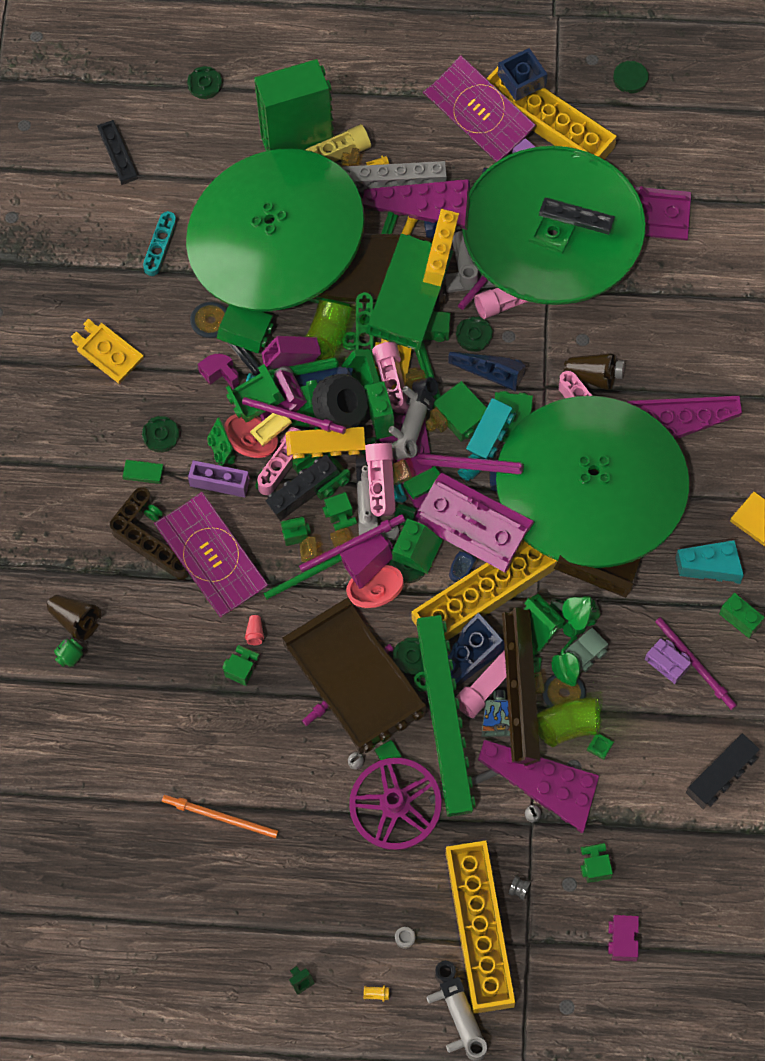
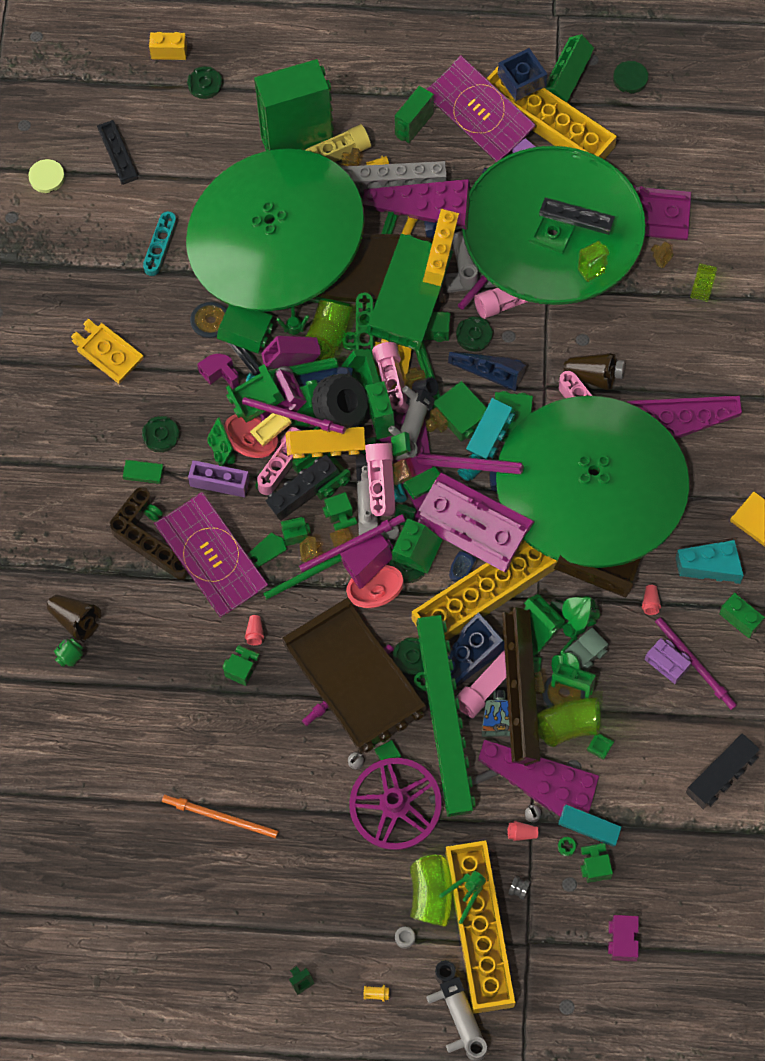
(46, 176): none -> yellowish green tile
(168, 46): none -> yellow brick
(267, 550): none -> green piece
(293, 324): none -> green plant
(400, 444): none -> green tile
(414, 114): none -> green brick
(429, 879): none -> clear neon green brick
(473, 884): none -> green plant
(521, 831): none -> coral cone
(562, 851): none -> green bush
(569, 67): none -> green brick
(574, 678): none -> green hinge
(589, 825): none -> teal tile
(593, 260): none -> clear neon green brick
(651, 601): none -> coral cone
(662, 254): none -> clear yellow tile
(703, 282): none -> clear neon green plate

